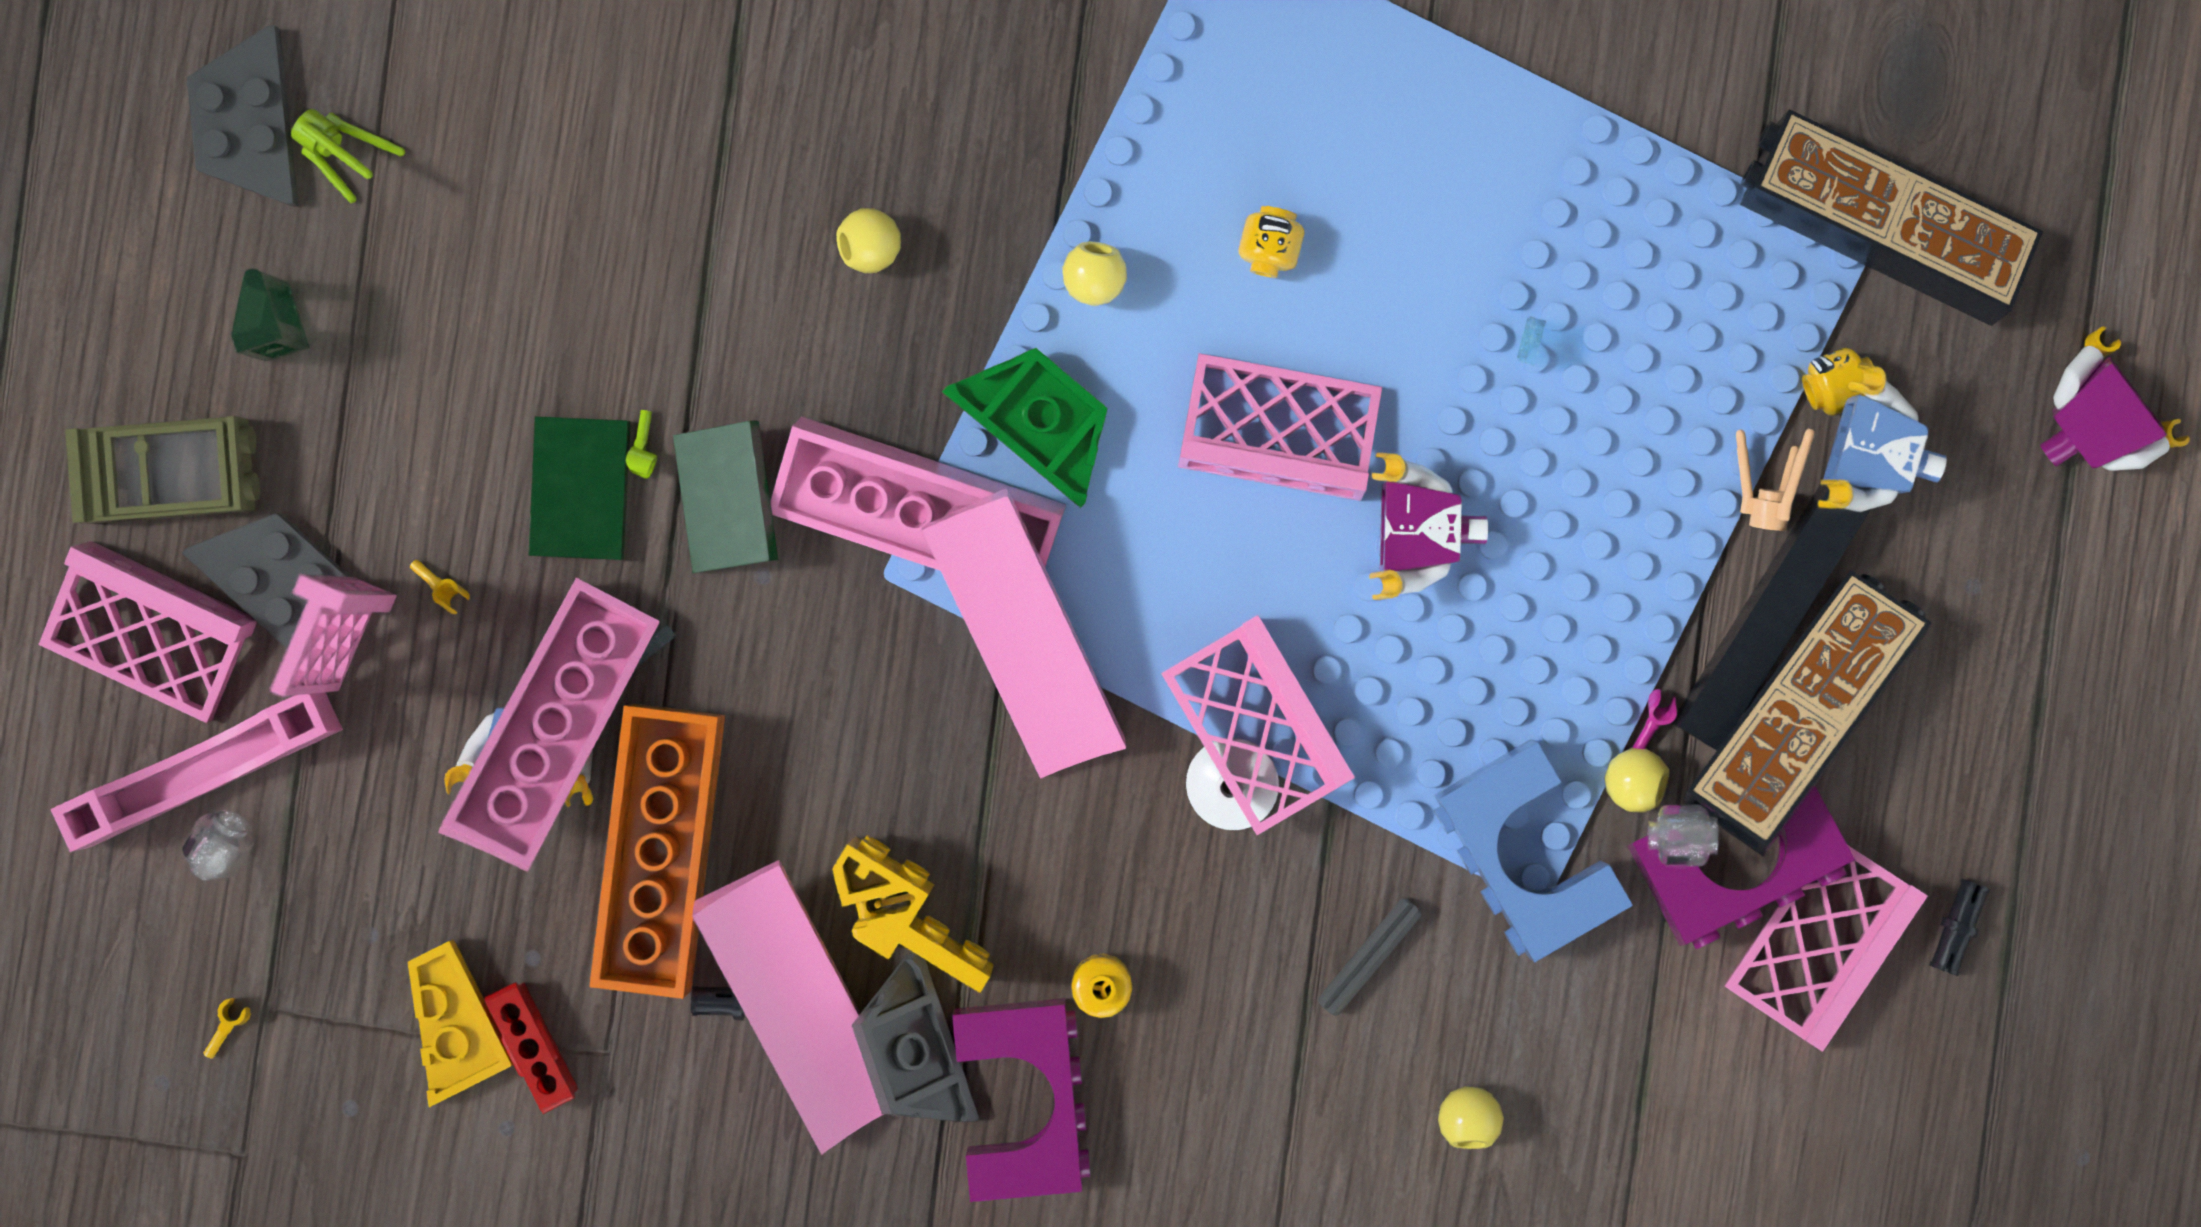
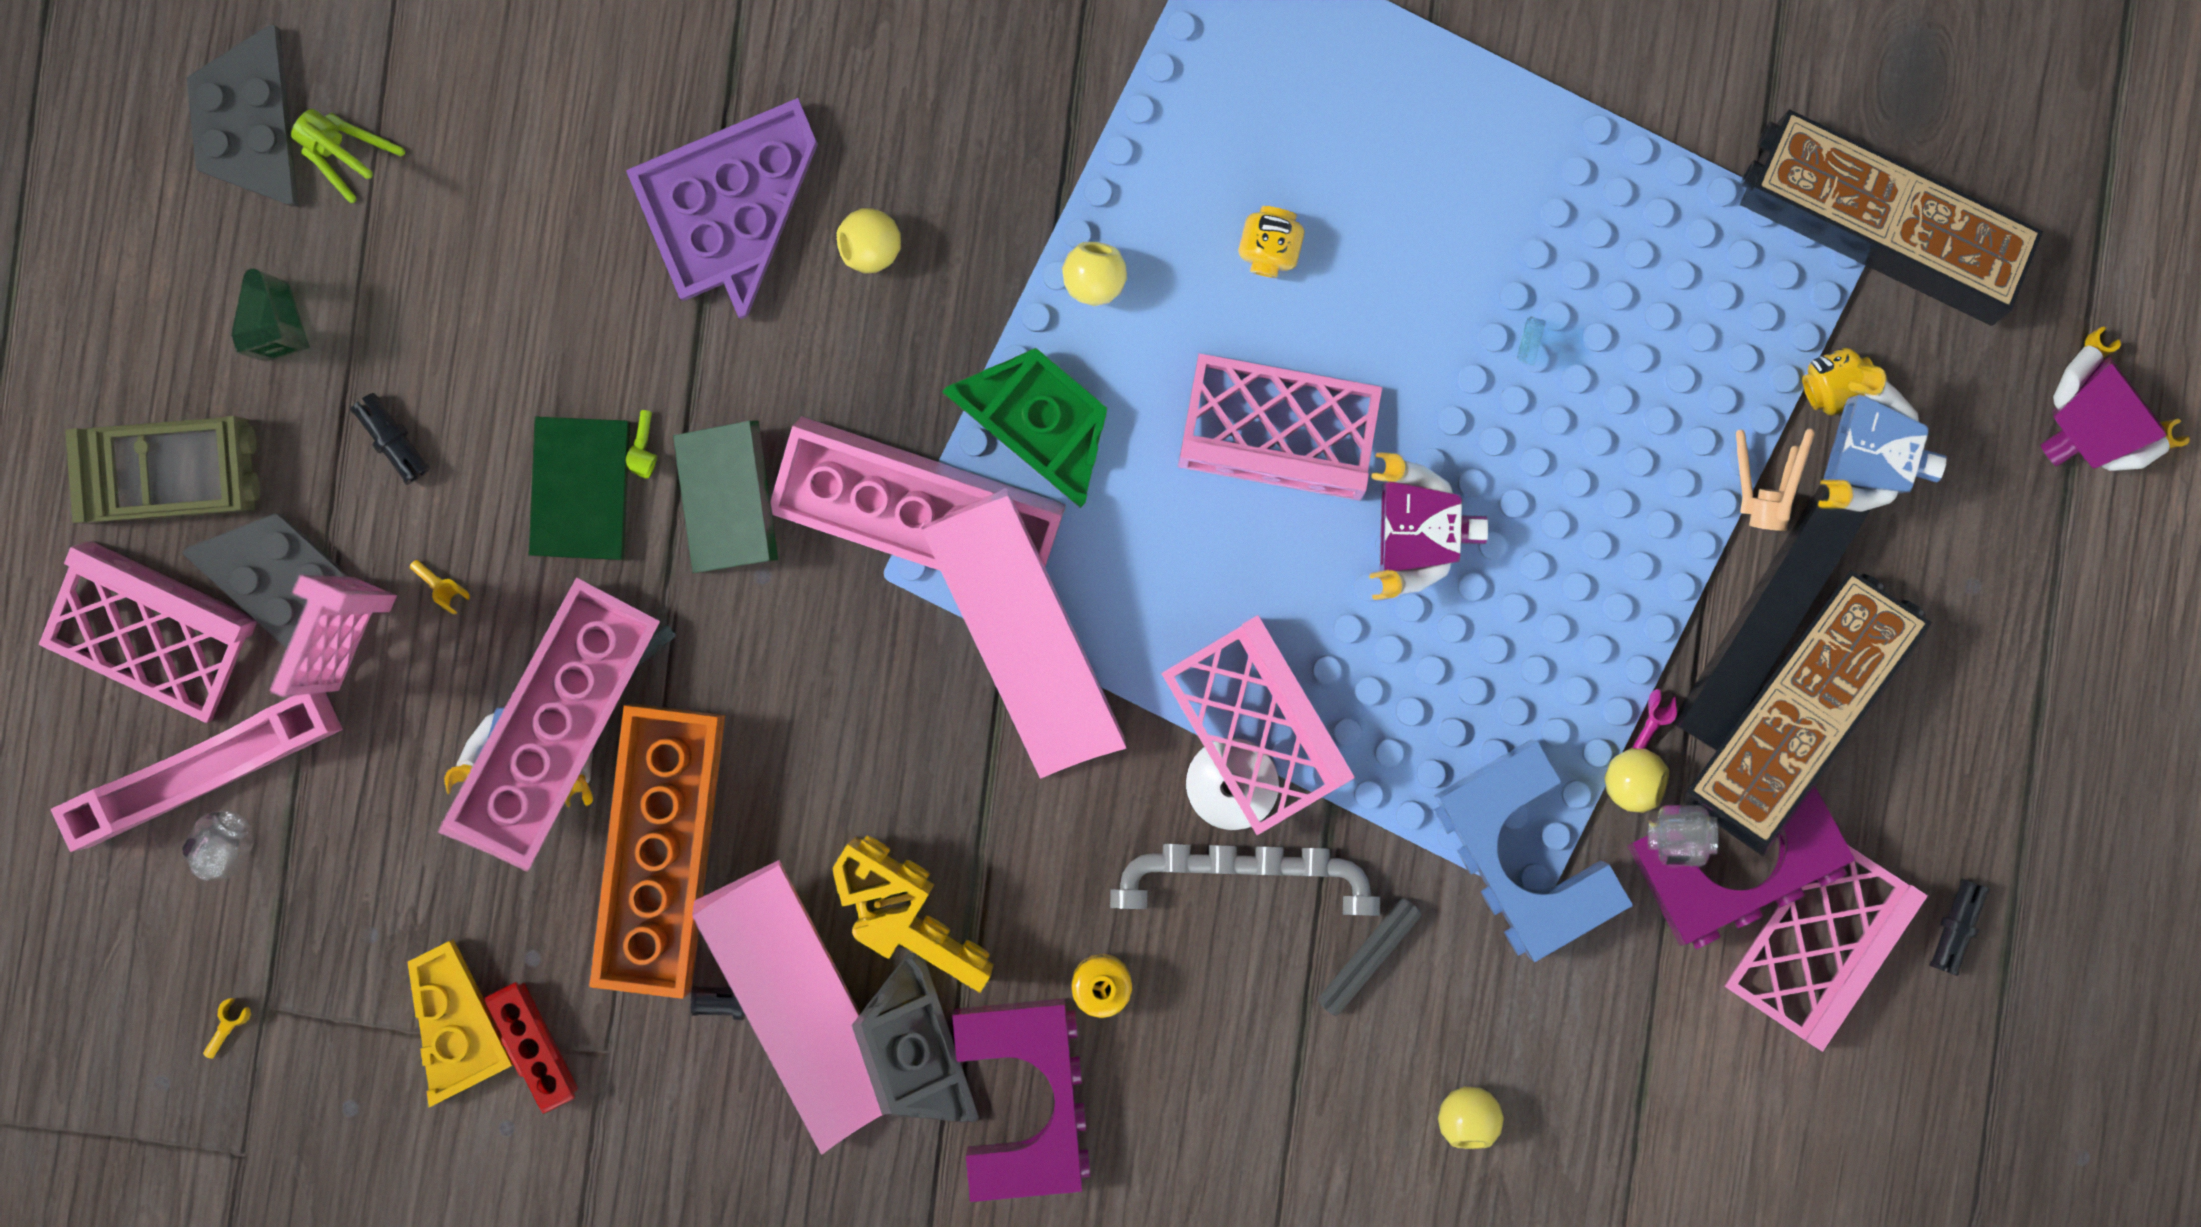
(390, 438): none -> black pin
(726, 201): none -> medium lavender wing
(1225, 861): none -> light grey bar

